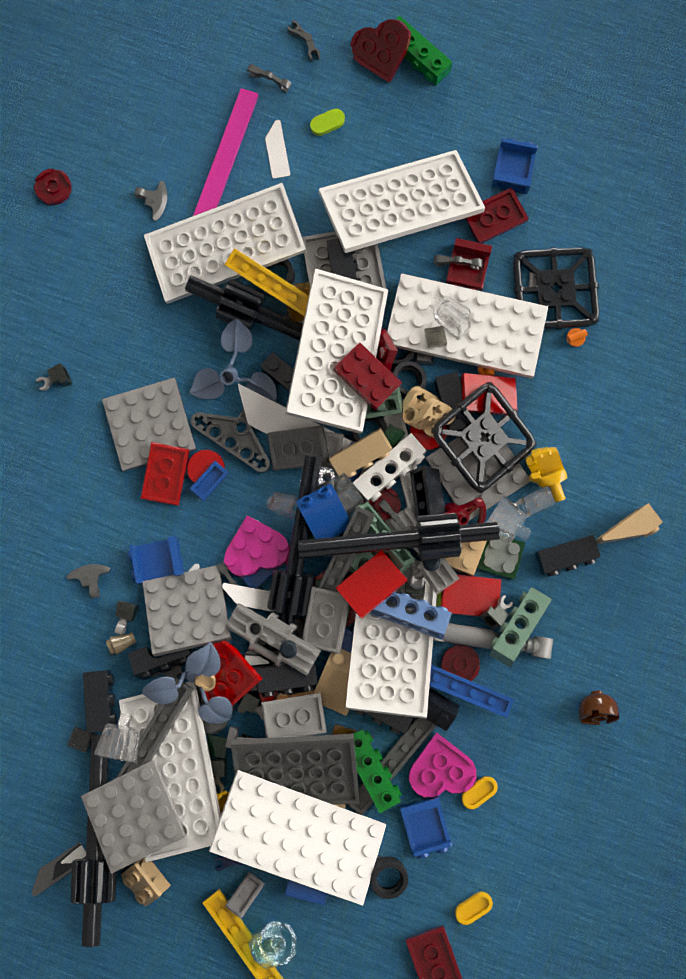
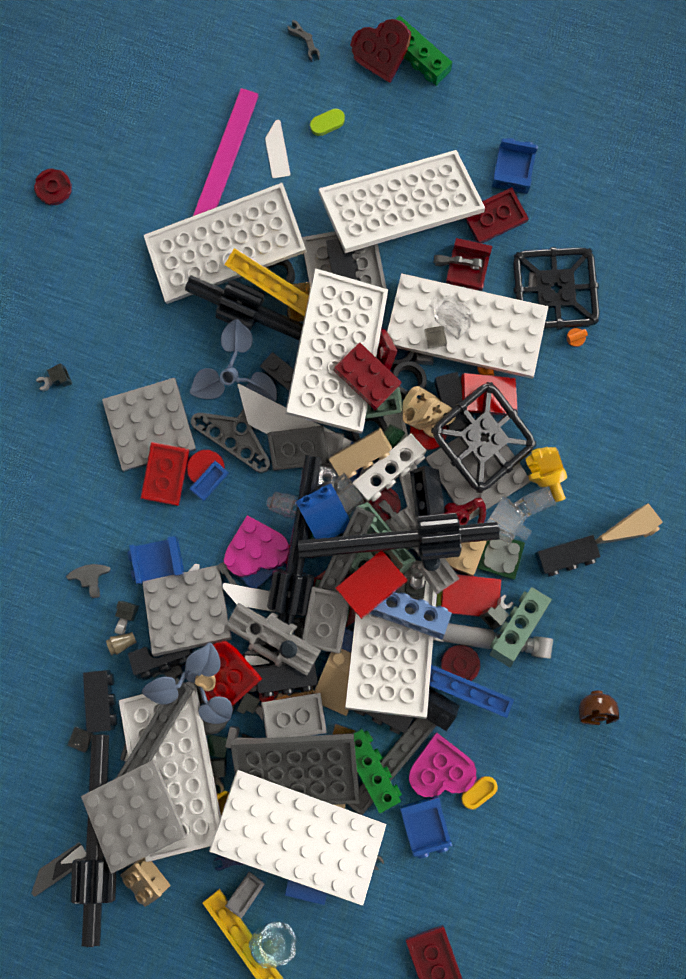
(119, 741): clear torso -> none
(154, 199): dark grey piece -> none
(256, 72): dark grey piece -> none
(397, 889): black tyre -> none
(473, 908): yellow tile -> none

